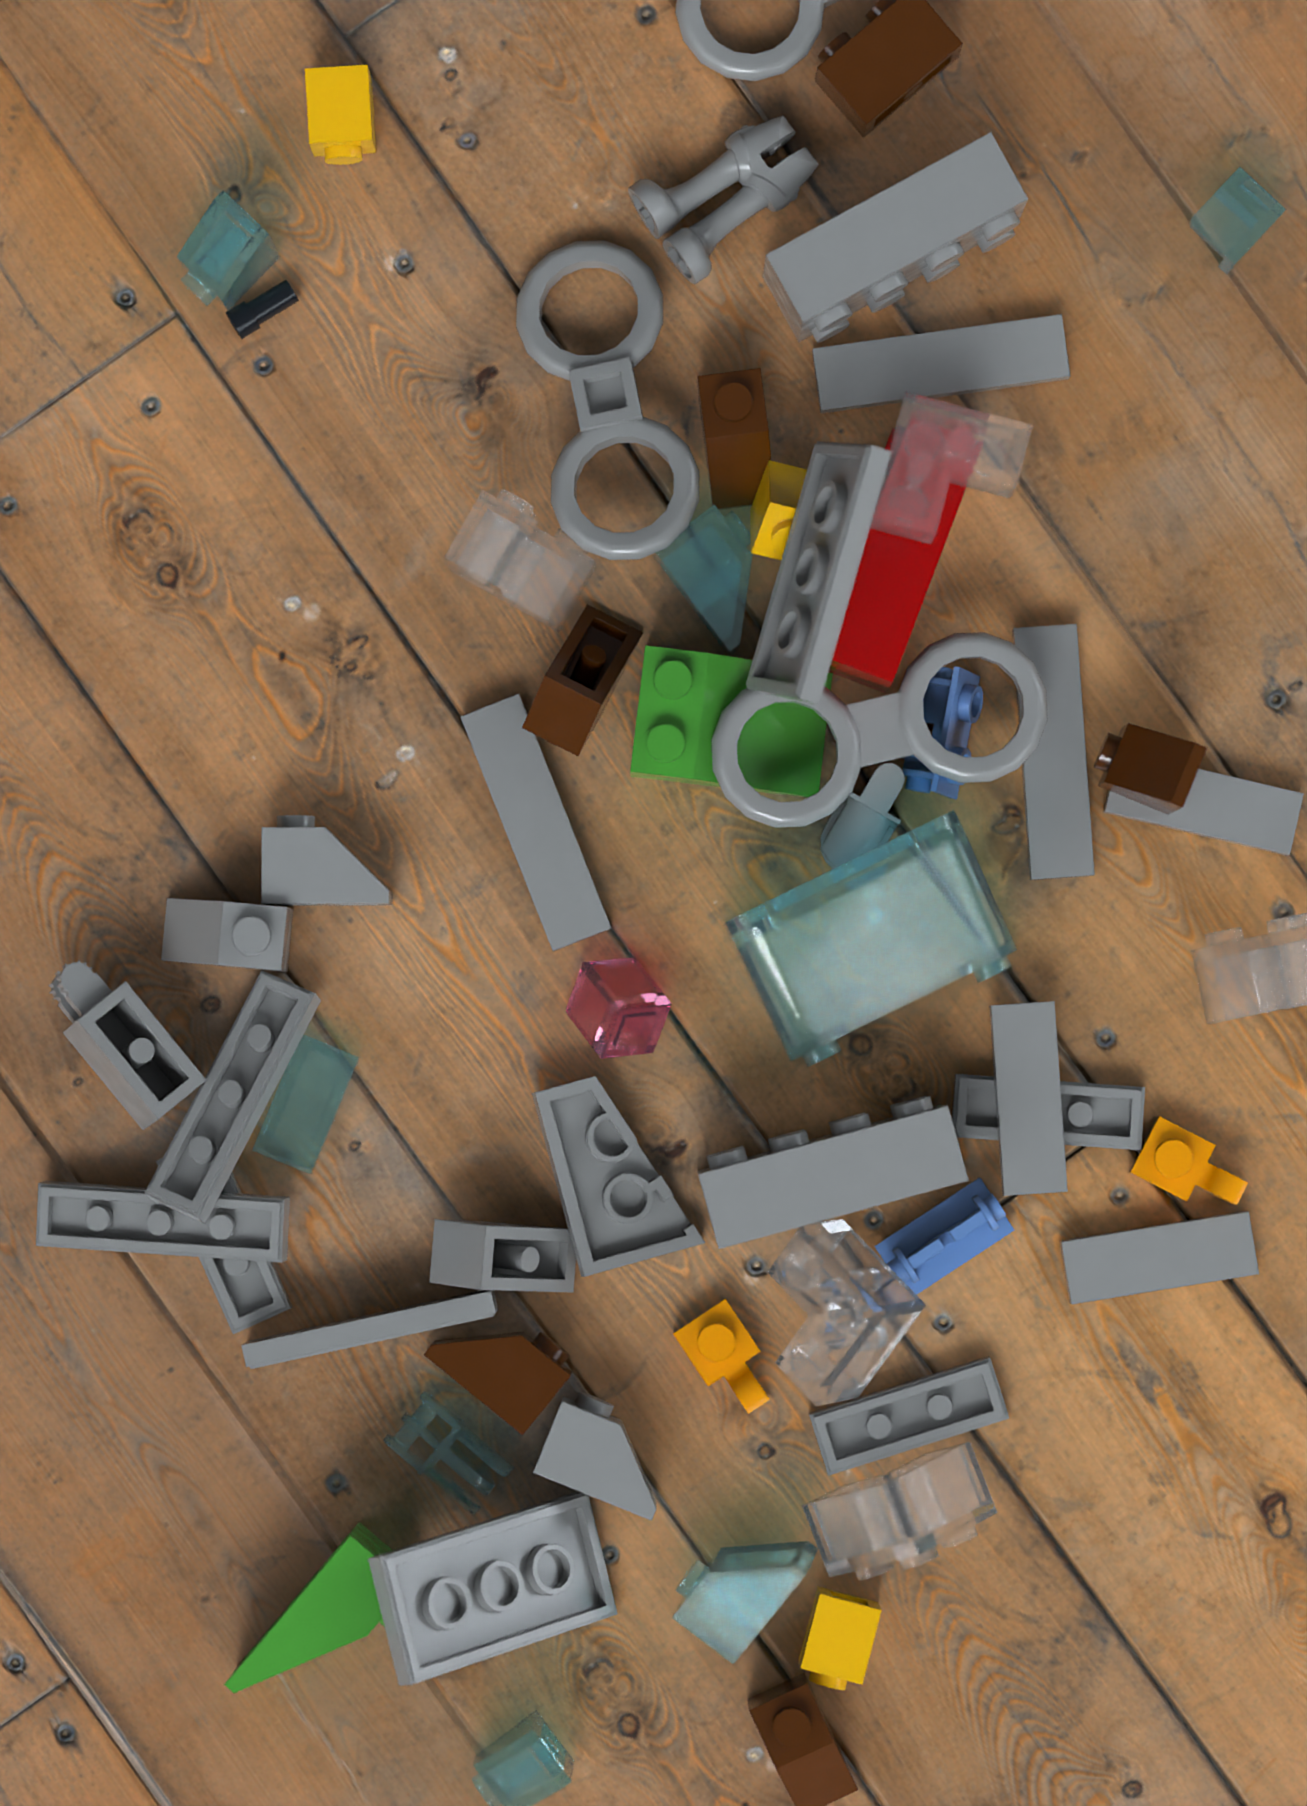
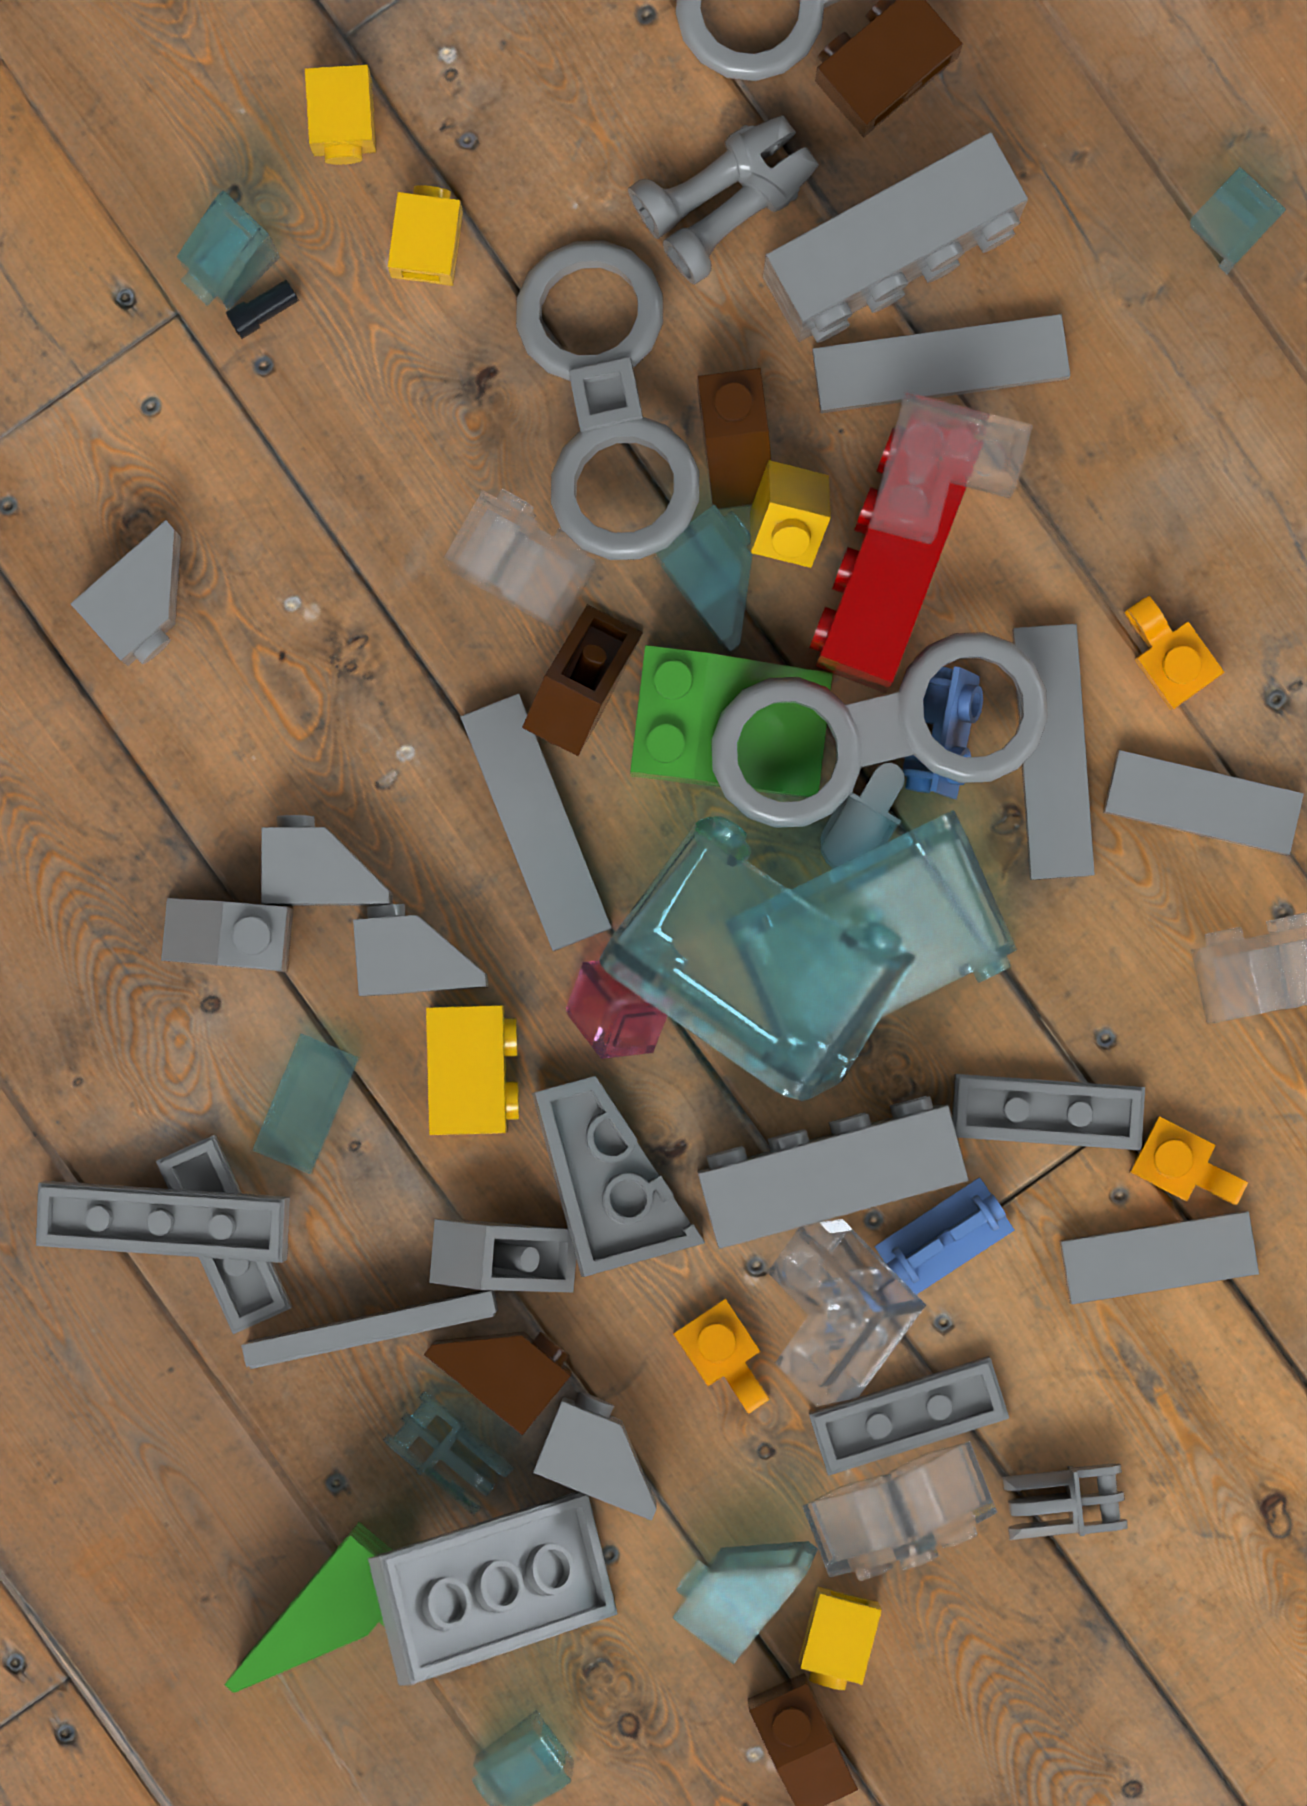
(124, 1044): light grey hinge -> none
(136, 598): none -> light grey slope
(232, 1096): light grey tile -> none
(408, 956): none -> light grey slope
(425, 236): none -> yellow brick
(469, 1070): none -> yellow brick
(755, 964): none -> clear light blue windscreen
(818, 570): light grey tile -> none
(1028, 1098): light grey tile -> none
(1069, 1502): none -> light grey arm
(1149, 767): reddish brown slope -> none
(1176, 660): none -> light orange plate

